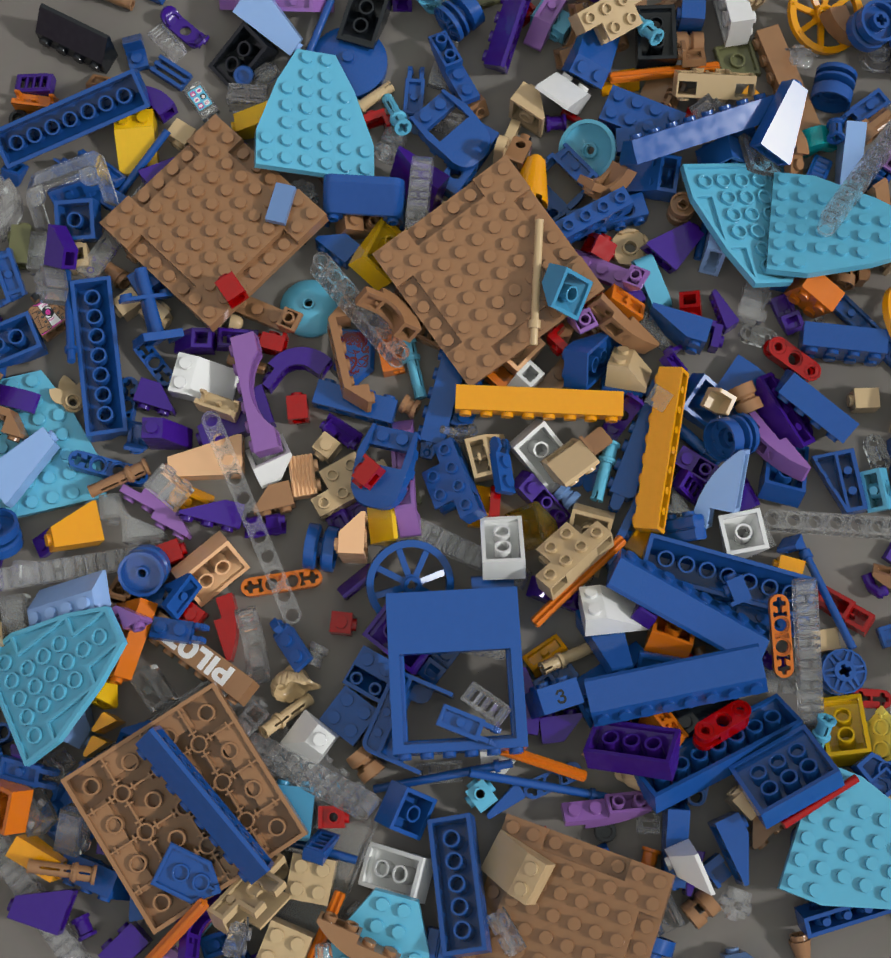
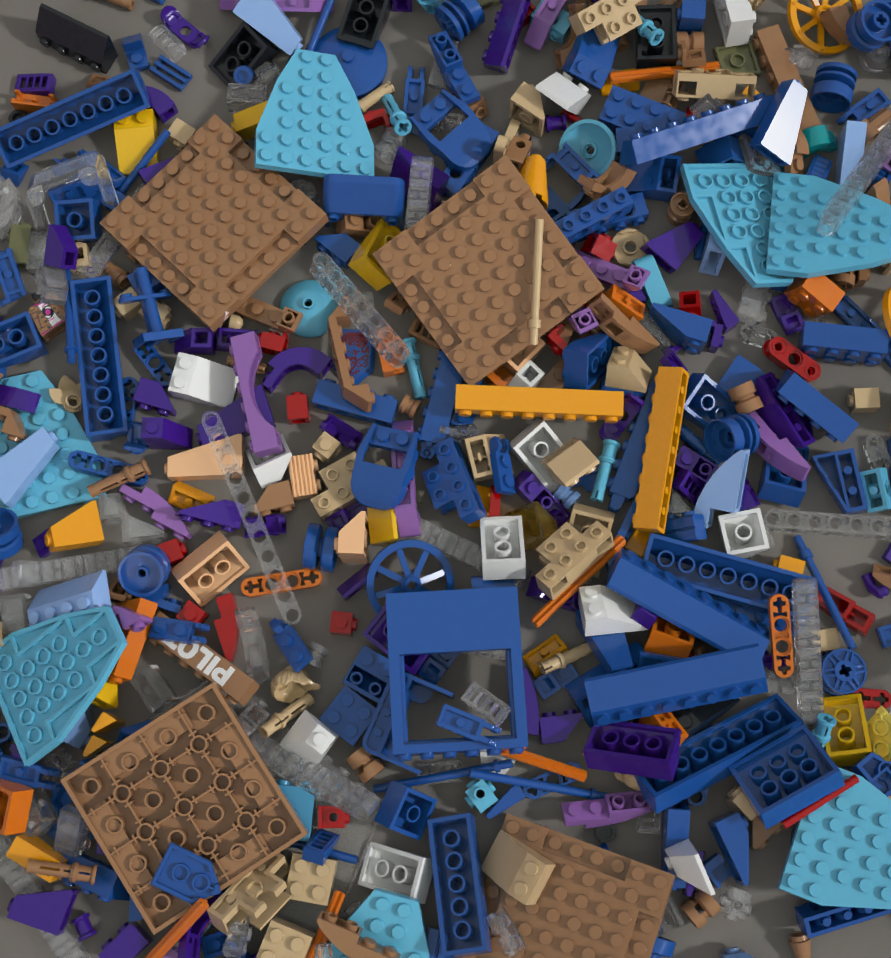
(169, 487): clear brick -> none
(180, 595): blue slope -> none
(201, 101): tile -> none
(204, 804): blue slope -> none
(225, 407): tan hinge -> none
(231, 289): red brick -> none
(280, 204): medium blue tile -> none
(367, 473): red brick -> none
(392, 309): medium nougat arch -> none
(553, 698): blue brick -> none
(565, 290): dark azure slope -> none
(596, 440): medium nougat bracket -> none
(650, 856): orange bush -> none
(658, 398): clear slope -> none
(708, 732): red piece -> none
(718, 401): tan panel -> none
(736, 589): blue brick -> none
(791, 544): blue slope -> none
(836, 131): blue bush -> none

